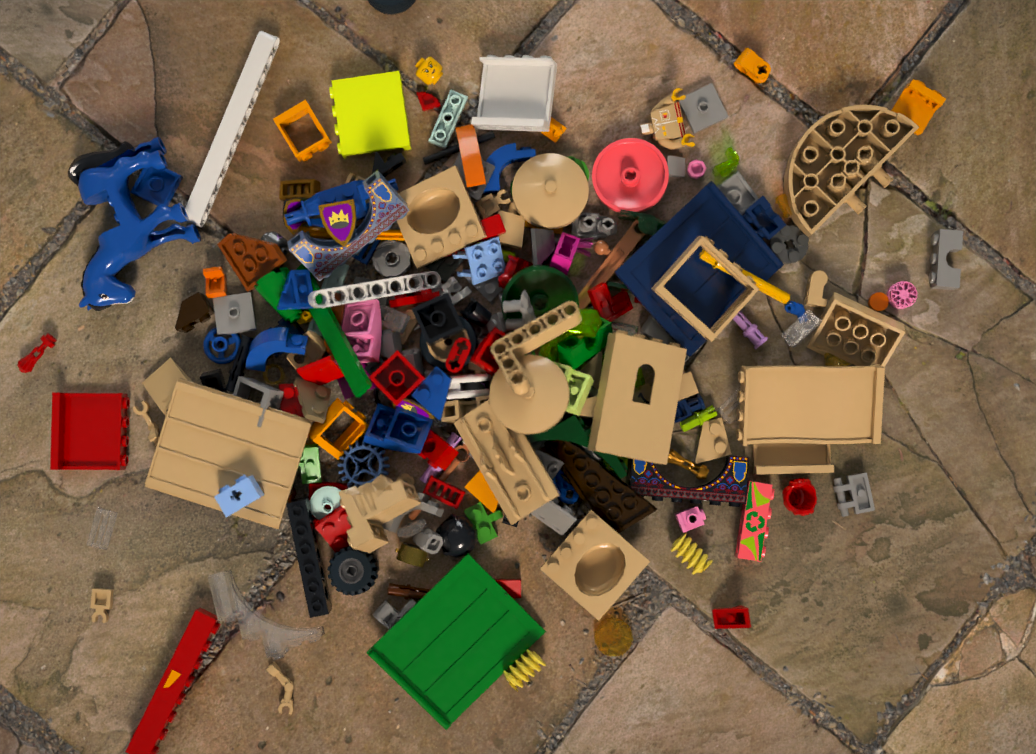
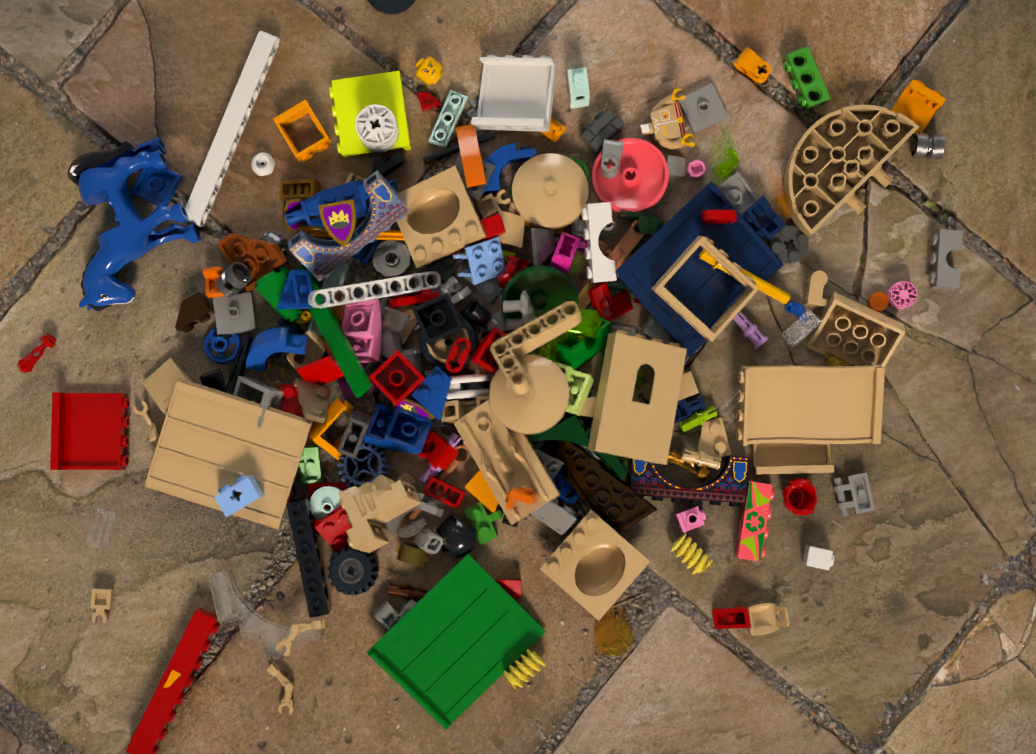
(233, 279): none -> flat silver wheel
(265, 169): none -> white plate
(295, 630): none -> tan piece
(354, 433): none -> dark grey brick
(380, 138): none -> white wheel
(521, 494): none -> orange bracket
(578, 86): none -> light aqua torso
(596, 218): none -> white arch
(604, 127): none -> dark grey brick
(611, 155): none -> light grey piece
(700, 458): none -> tan pin
(719, 216): none -> red beam
(765, 618): none -> tan piece
(807, 69): none -> bright green brick
(818, 557): none -> white brick
(931, 146): none -> flat silver wheel

